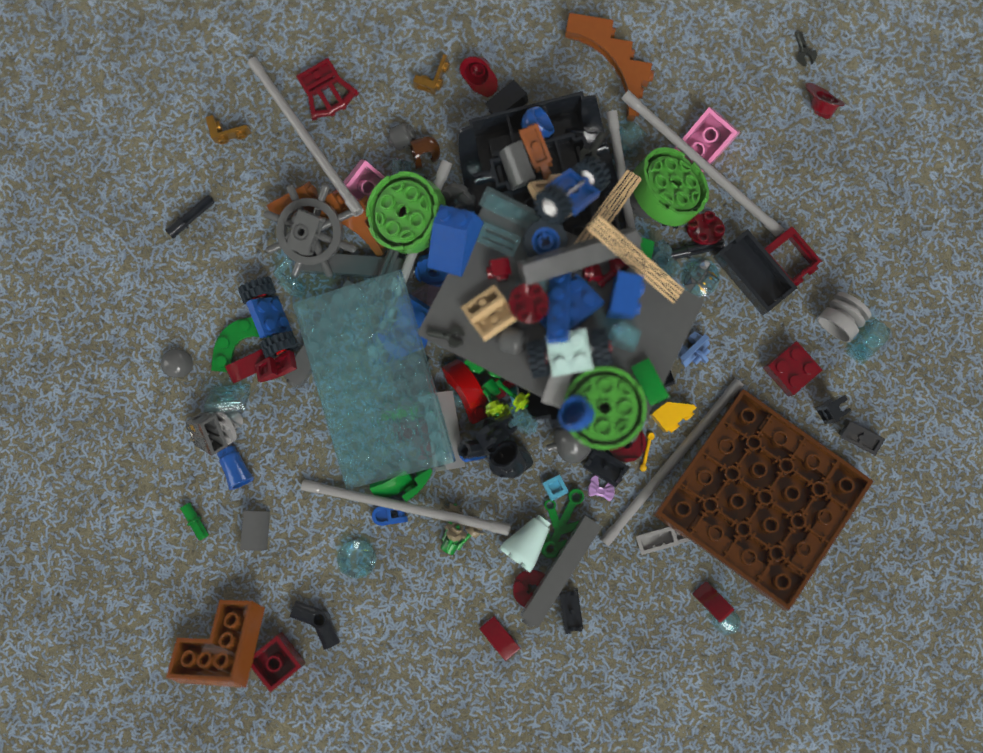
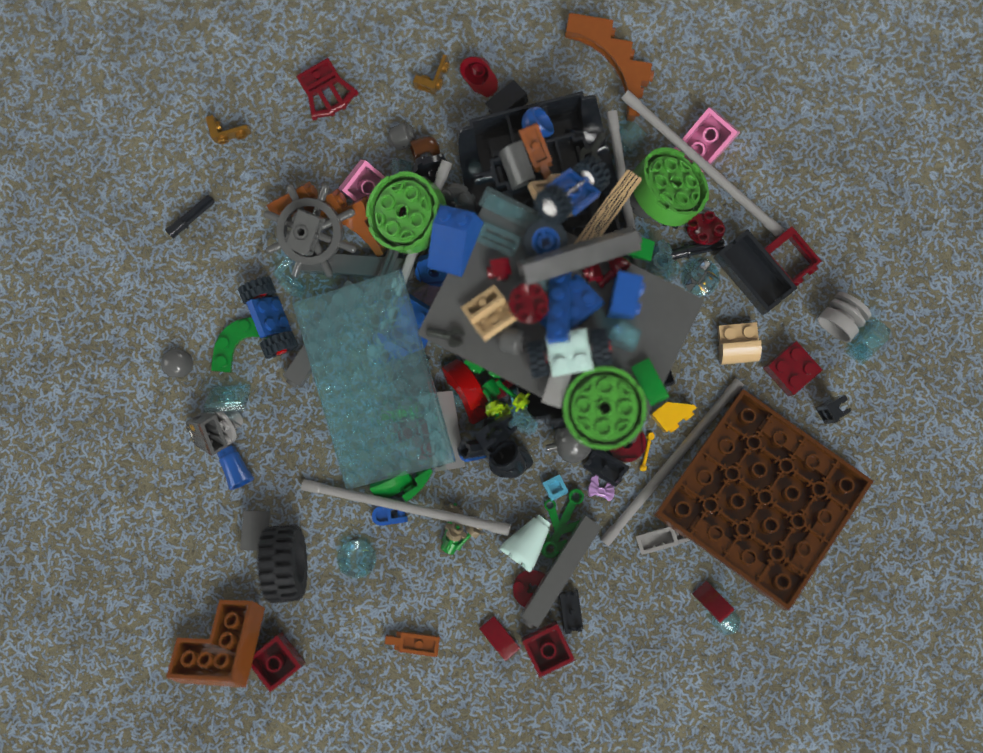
(194, 521): green axle -> none
(245, 366): dark red slope -> none
(274, 368): dark red slope -> none
(282, 563): none -> black tyre
(325, 631): black piece -> none
(351, 202): light grey piece -> none
(414, 643): none -> dark orange hinge
(428, 166): none -> black plate
(547, 649): none -> dark red brick
(575, 413): blue hat -> none
(635, 259): tan sticker -> none
(697, 352): medium blue hips -> none
(739, 343): none -> tan brick
(804, 50): pearl dark grey bar -> none
(823, 102): dark red piece -> none
(861, 437): black hinge -> none

